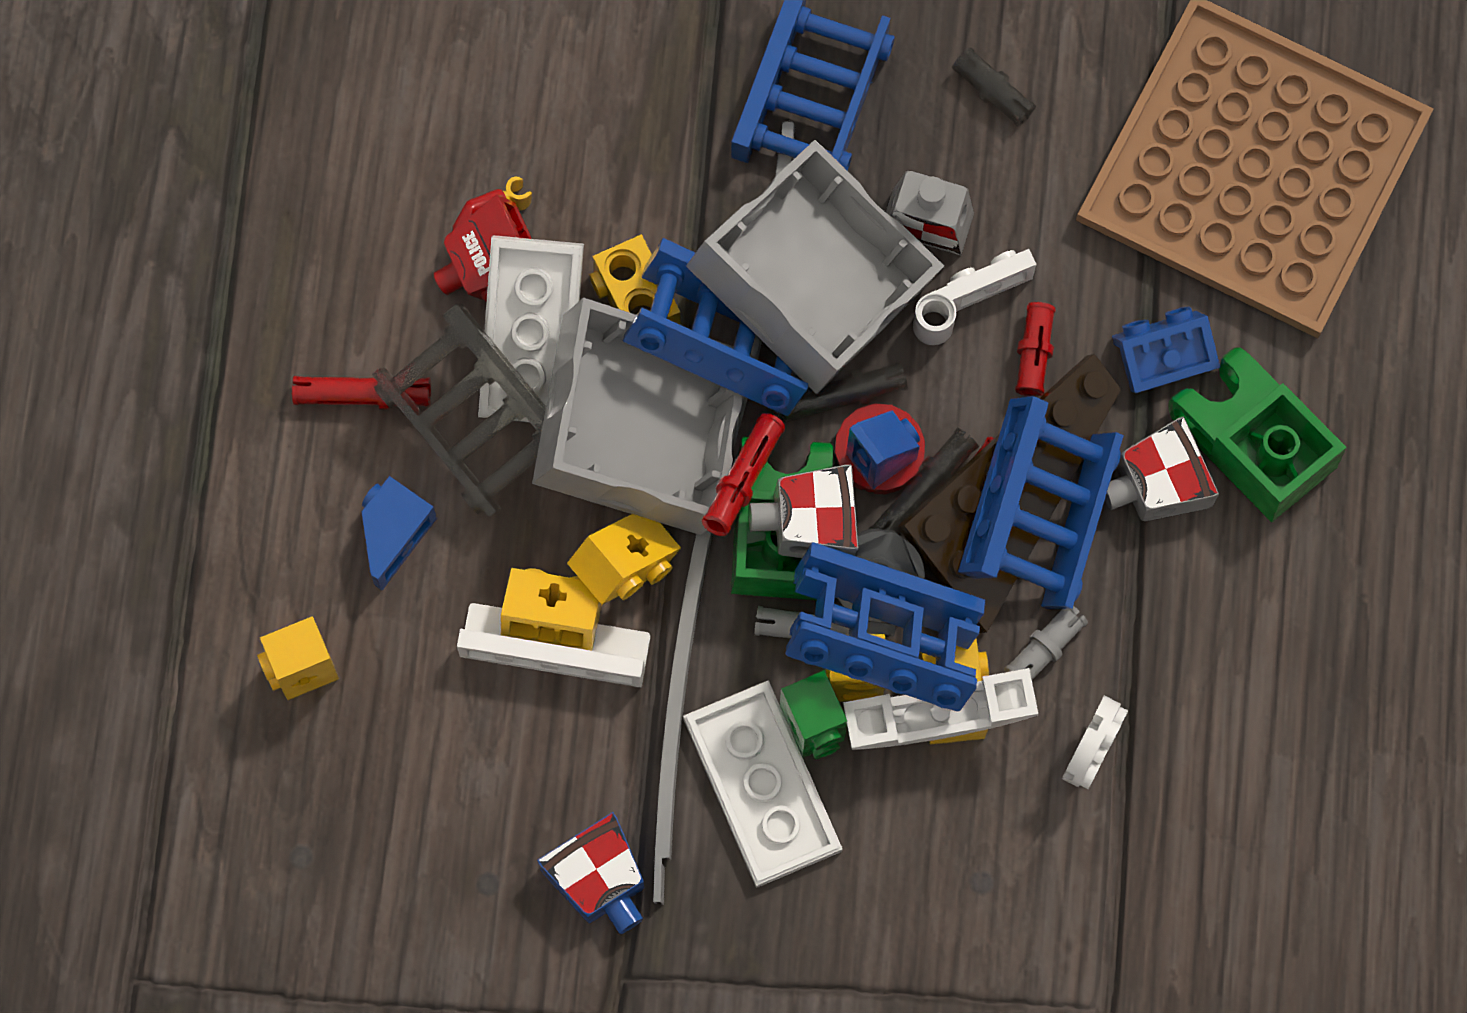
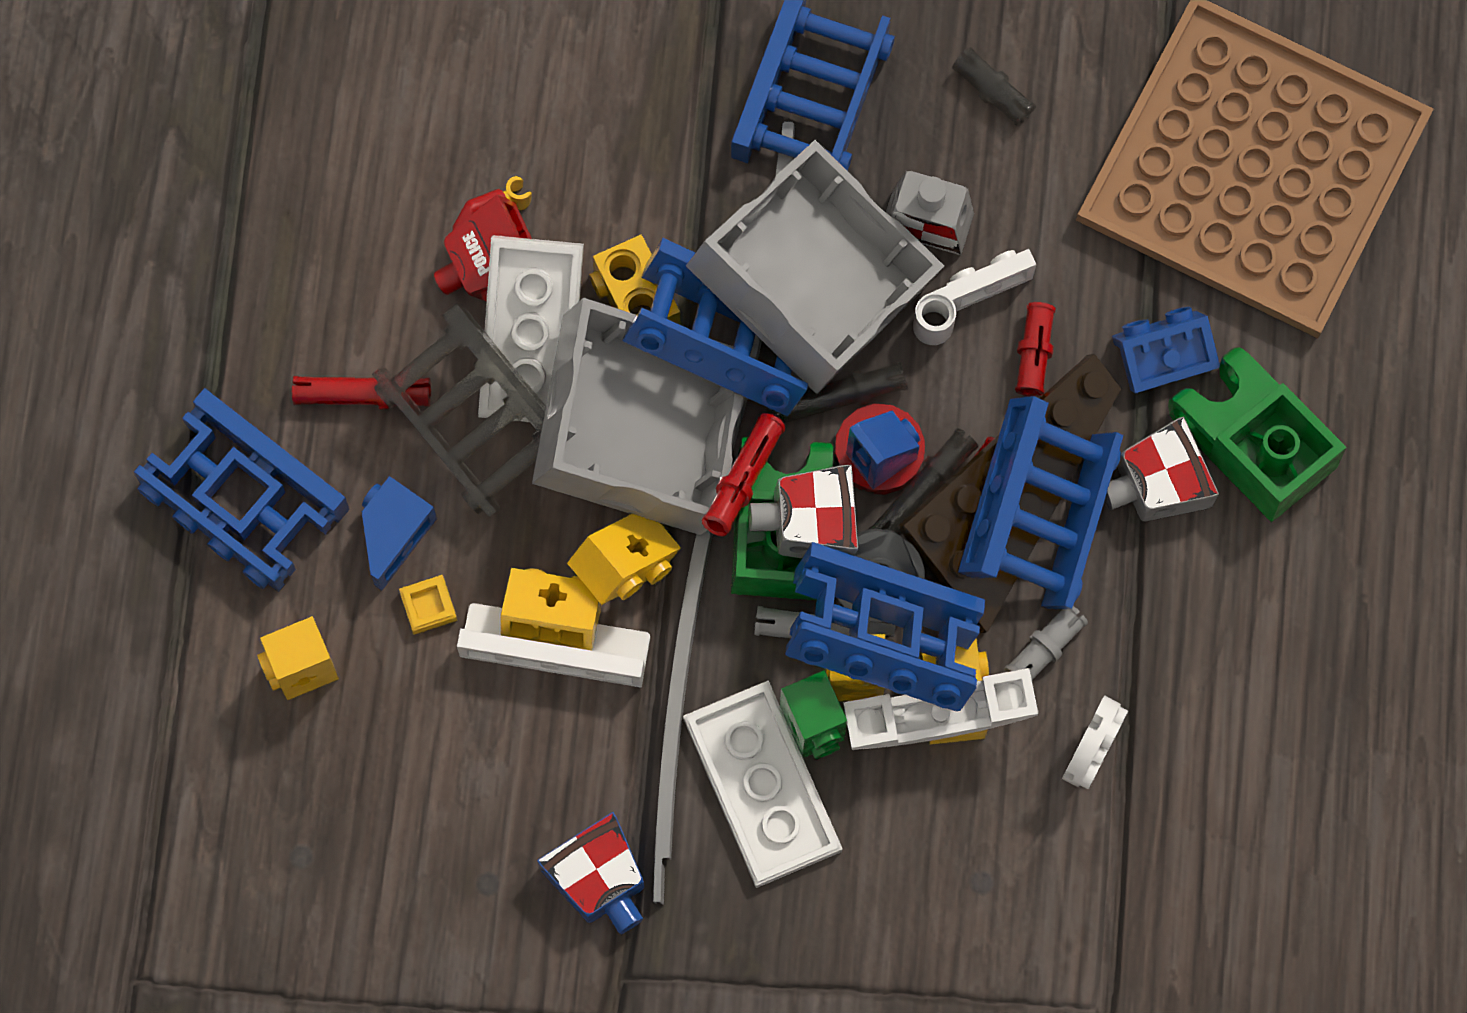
(263, 465): none -> blue fence
(428, 604): none -> yellow tile

